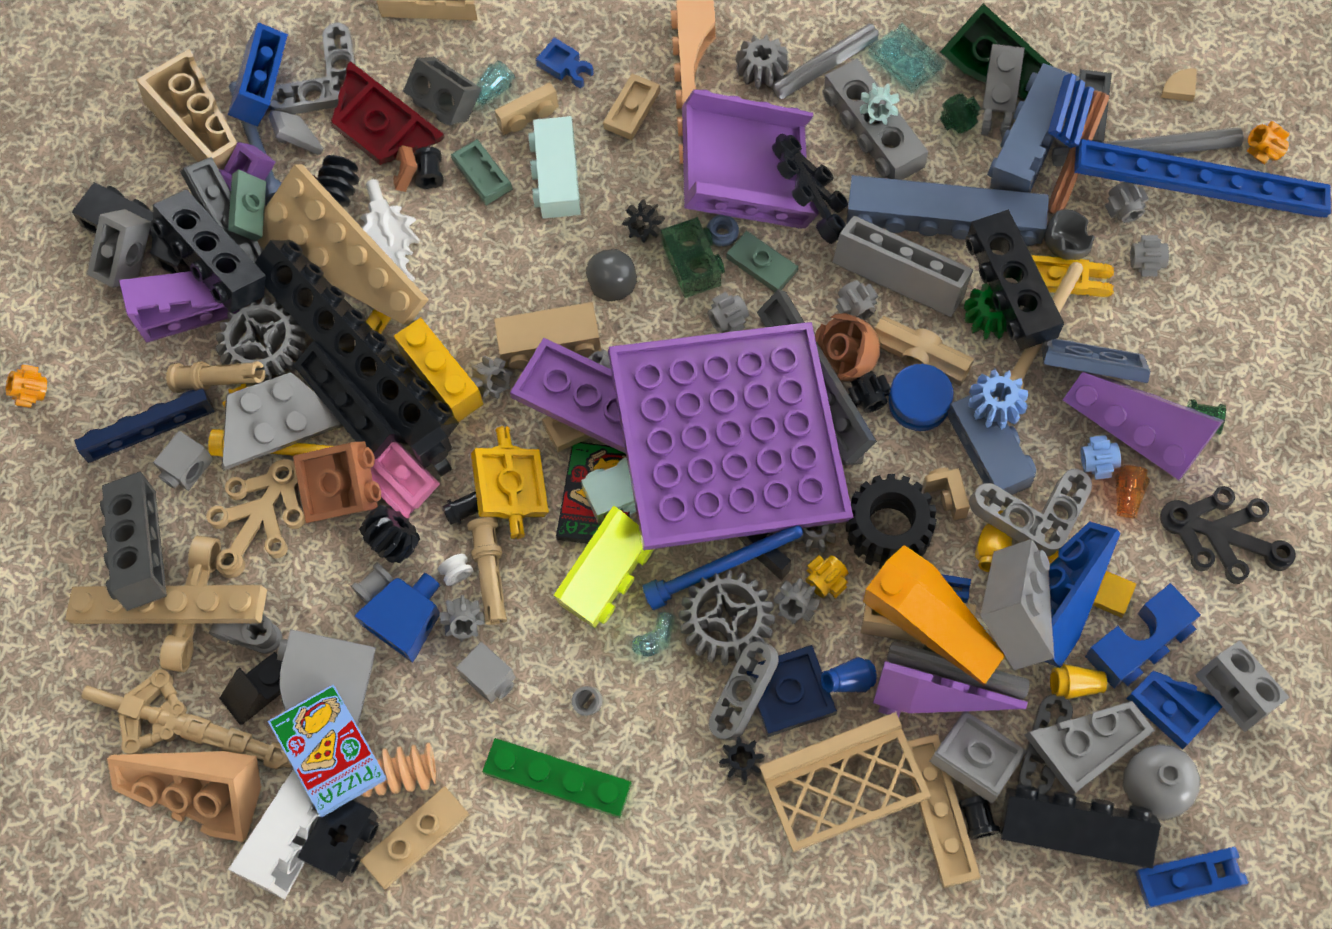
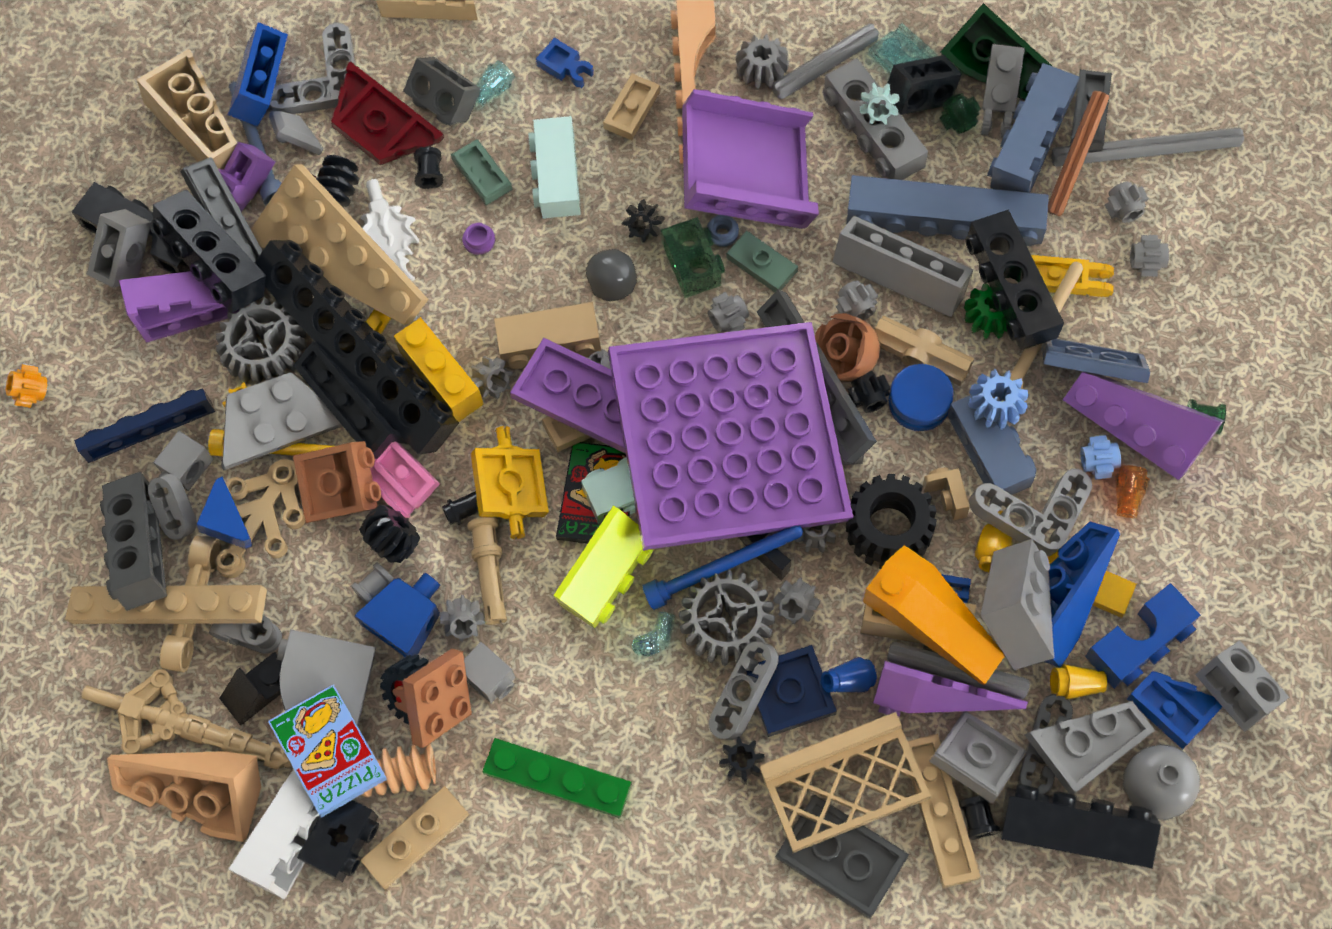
(172, 506): none -> light grey beam
(204, 376): tan pin -> none
(221, 517): none -> blue slope
(247, 205): sand green plate -> none
(407, 168): nougat tile -> none
(428, 695): none -> nougat plate
(434, 450): black plate -> none
(455, 569): white bush -> none
(478, 238): none -> medium lavender plate
(519, 112): tan plate -> none
(582, 695): light grey hinge -> none
(811, 185): black plant -> none
(827, 576): yellow gear -> none
(849, 866): none -> dark grey tile
(923, 83): none -> black brick
(1068, 235): dark grey hair -> none
(1074, 114): blue tile -> none
(1181, 85): tan tile -> none
(1190, 877): blue plate -> none
(1202, 178): blue tile -> none
(1222, 533): black plant -> none
(1268, 142): light orange gear -> none

